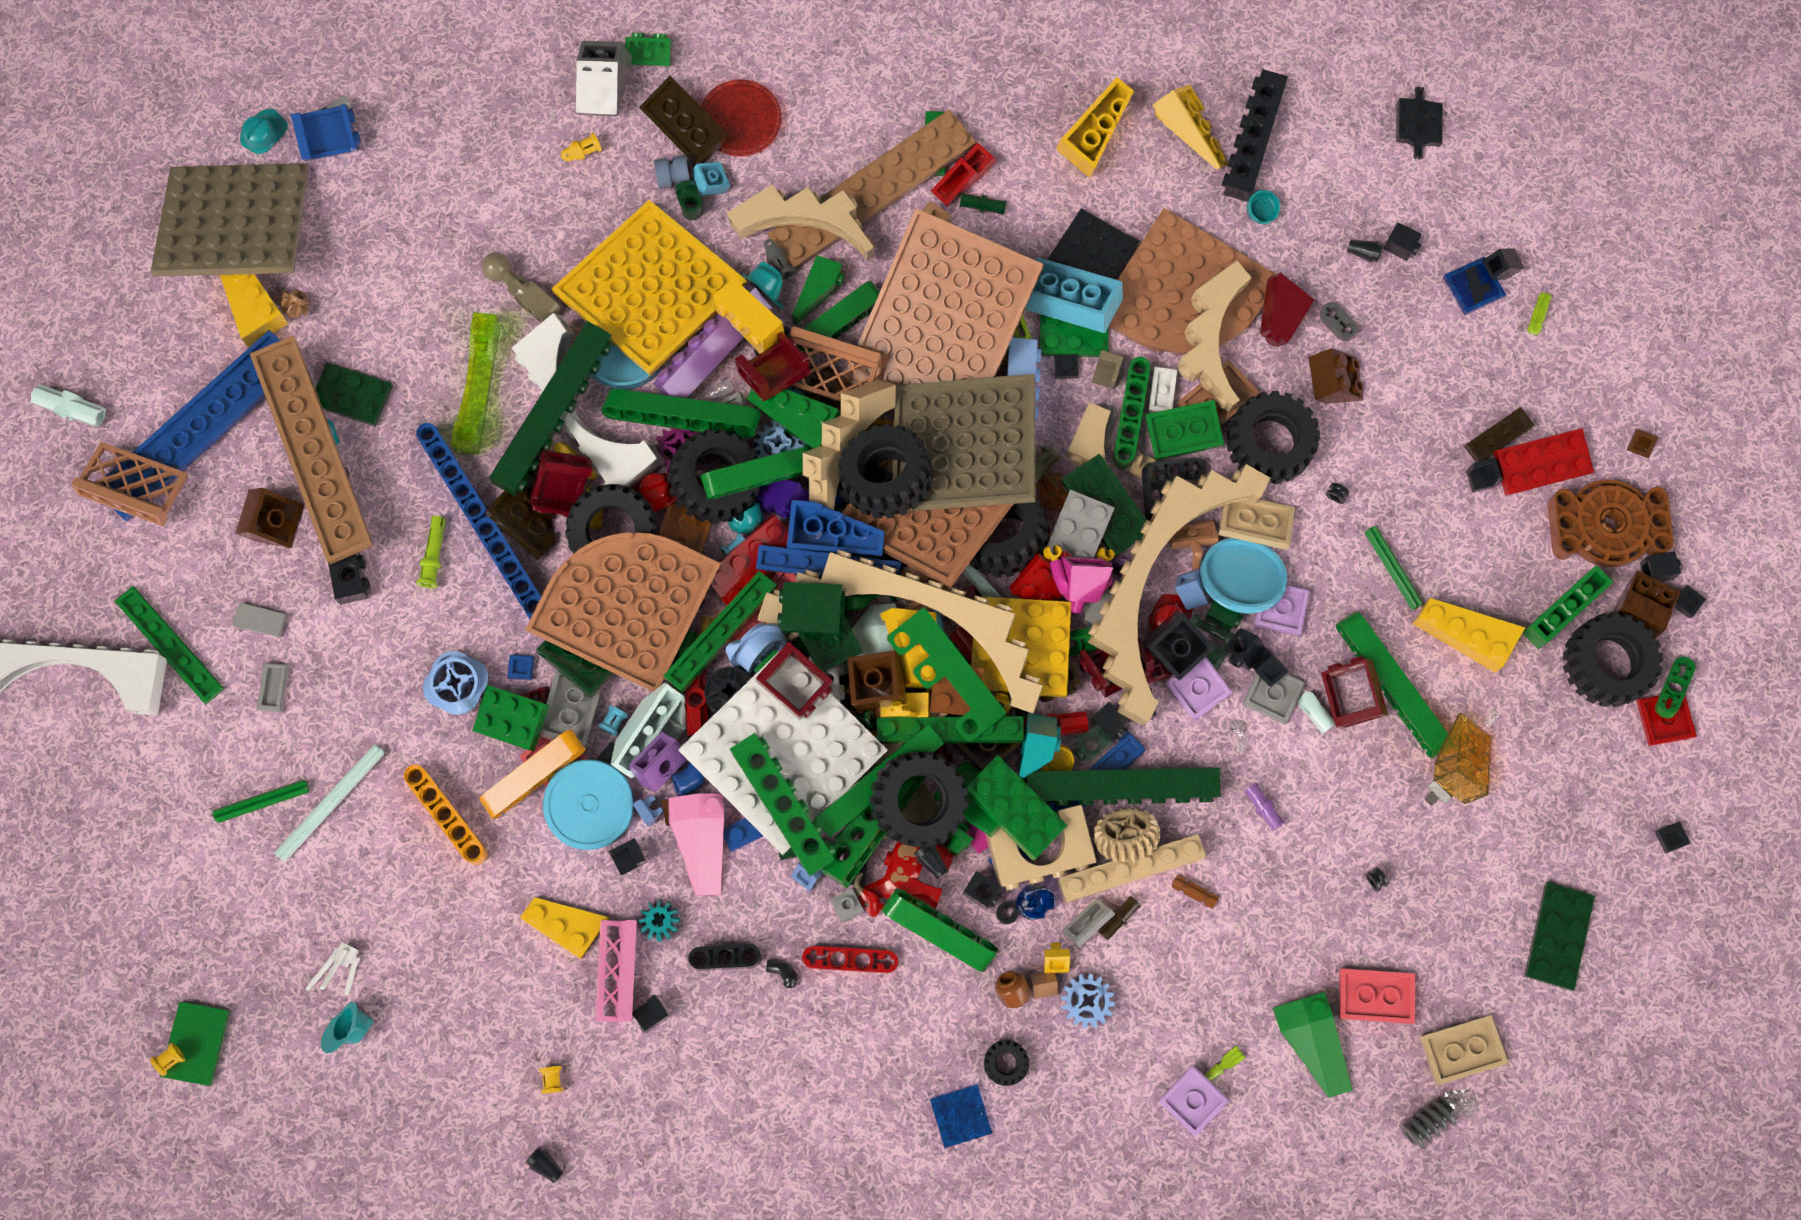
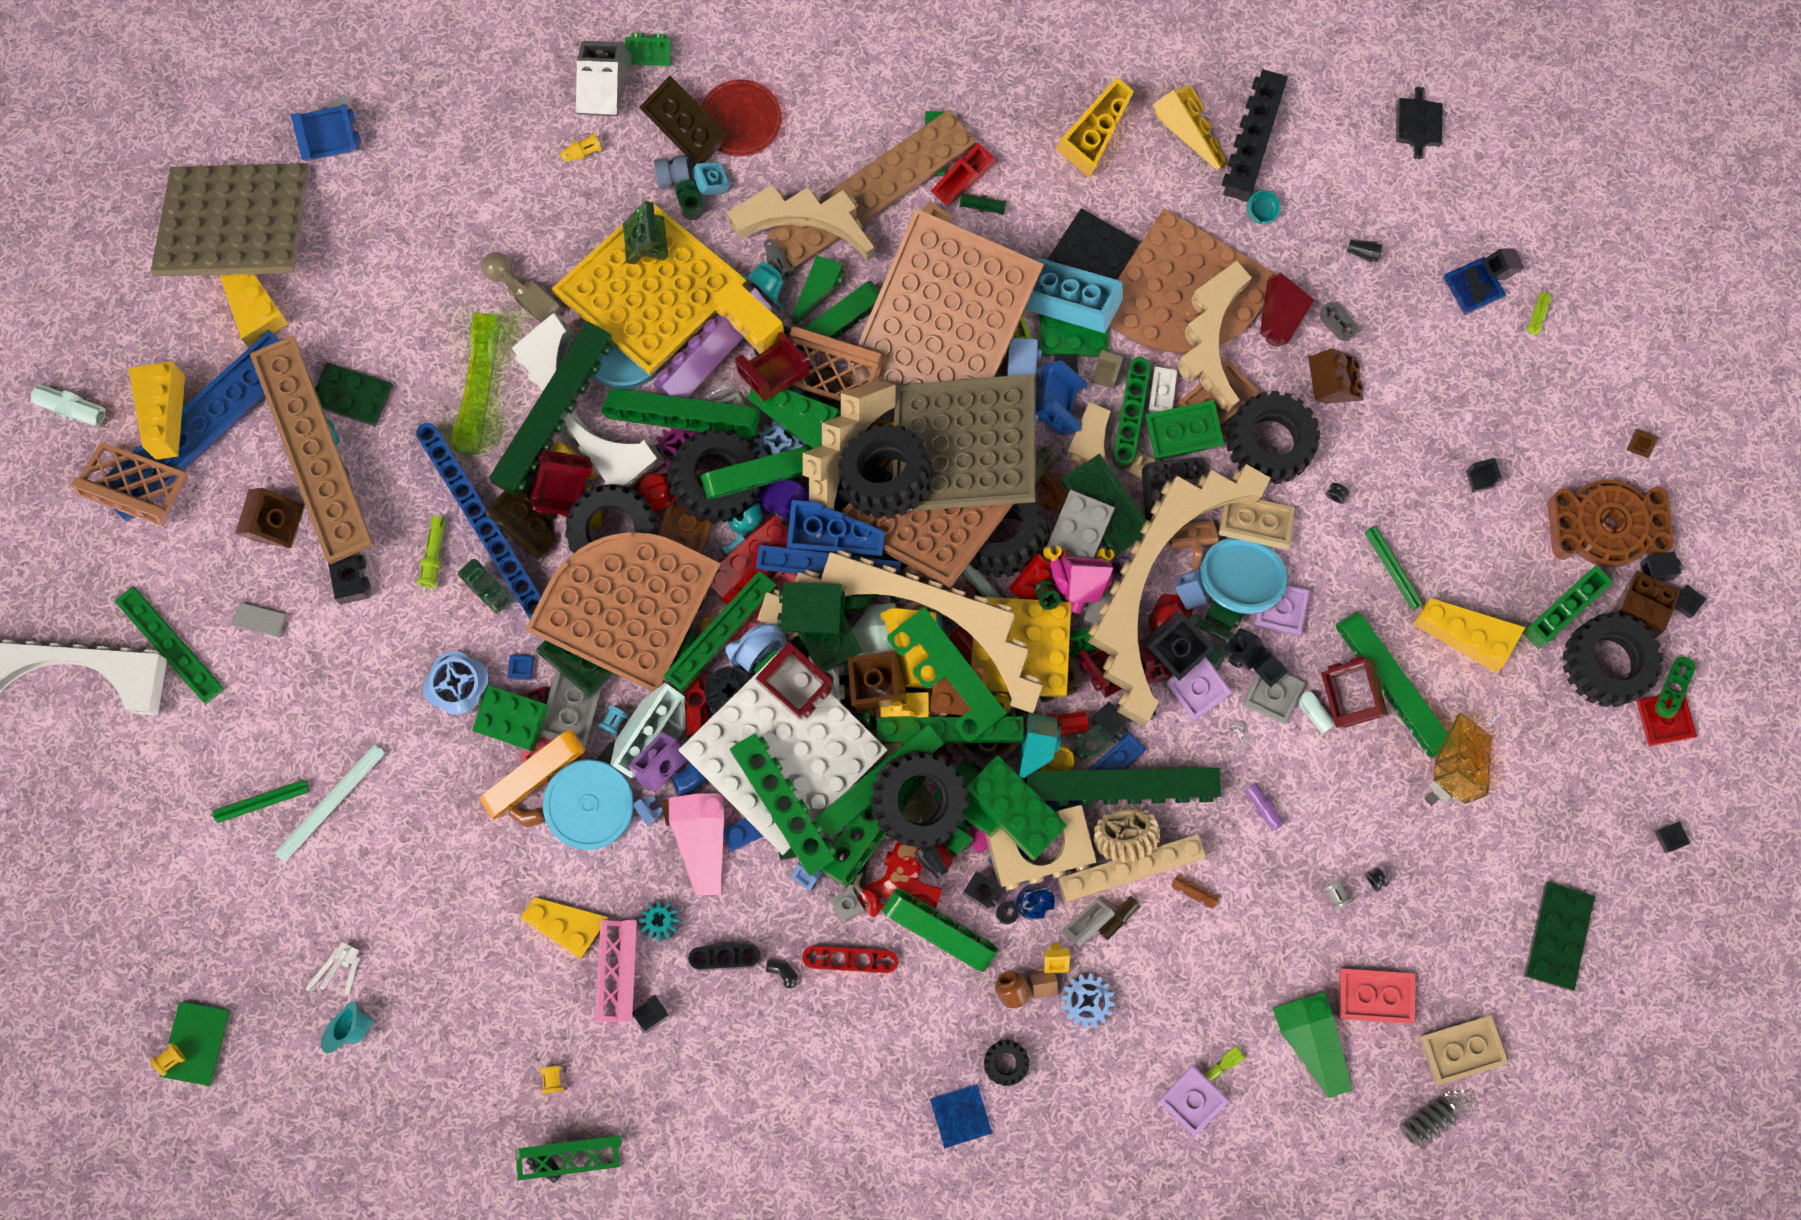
(158, 406): none -> yellow wedge
(262, 131): teal piece -> none
(273, 687): light grey tile -> none
(294, 303): medium nougat gear -> none
(435, 809): light orange beam -> none
(484, 586): none -> clear green animal
(528, 818): none -> dark orange arm
(567, 1147): none -> green fence
(628, 856): black panel -> none
(645, 234): none -> clear green bracket
(1043, 593): none -> dark green bush
(1057, 397): none -> blue panel
(1341, 891): none -> light grey bush
(1403, 242): black brick -> none
(1499, 435): dark brown plate -> none
(1543, 461): red plate -> none

